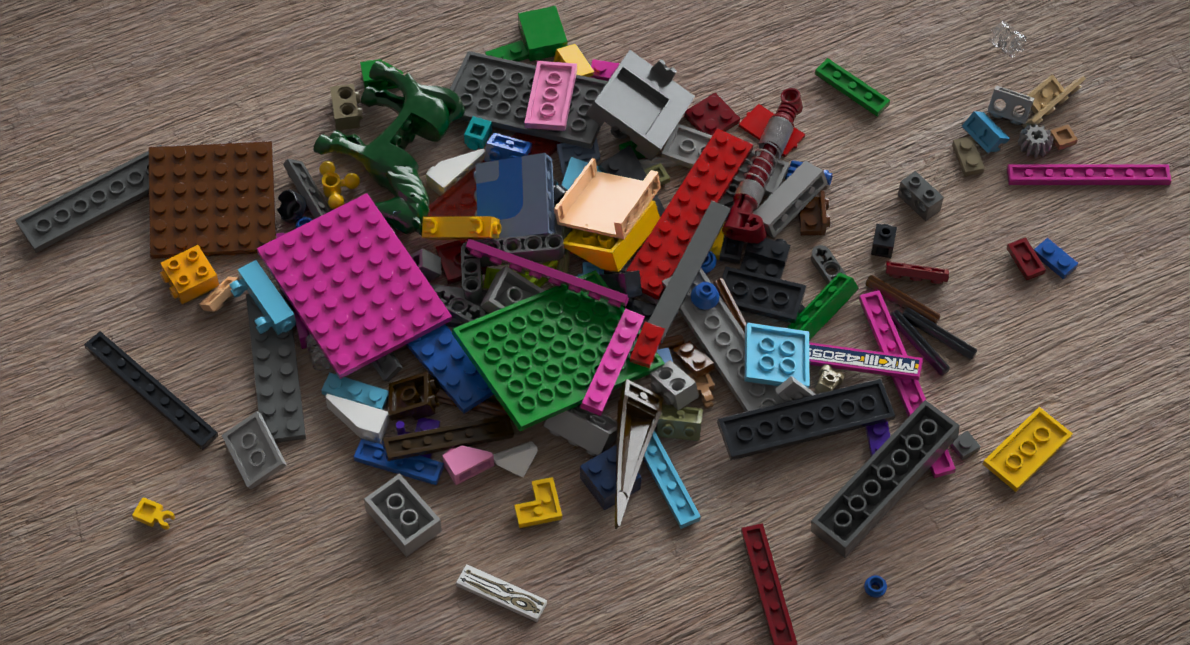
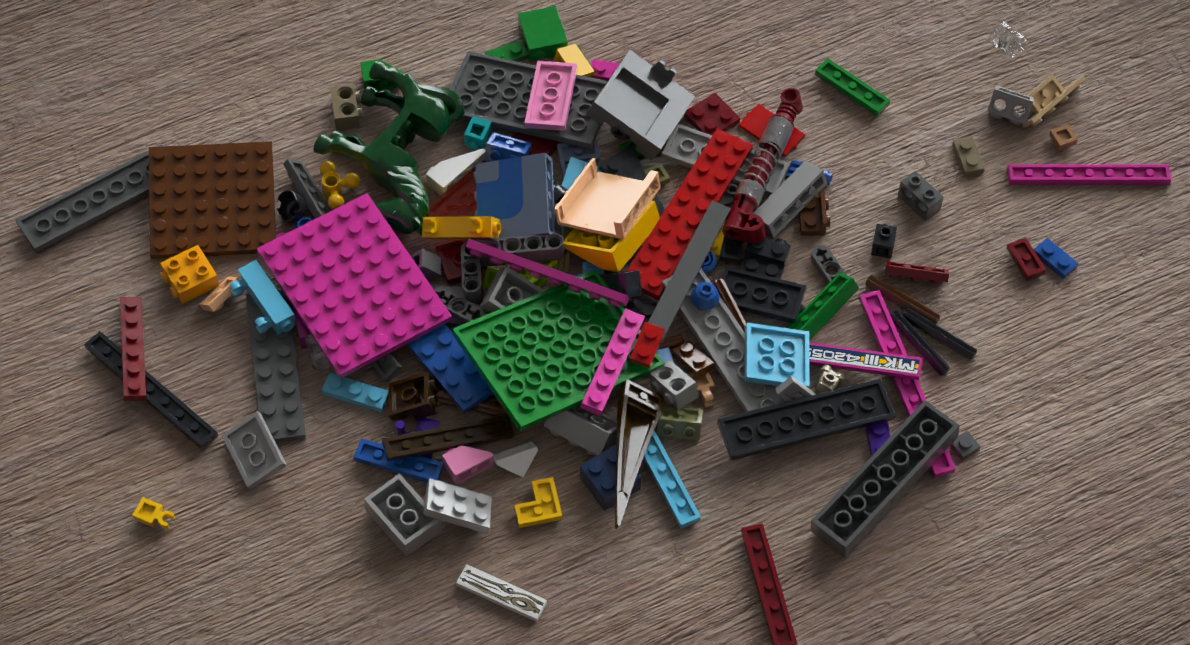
(132, 349): none -> dark red plate
(363, 420): white slope -> none
(457, 505): none -> light grey plate
(878, 581): blue plate -> none
(985, 131): dark azure hinge -> none
(1027, 449): yellow plate -> none
(1035, 140): light grey gear -> none

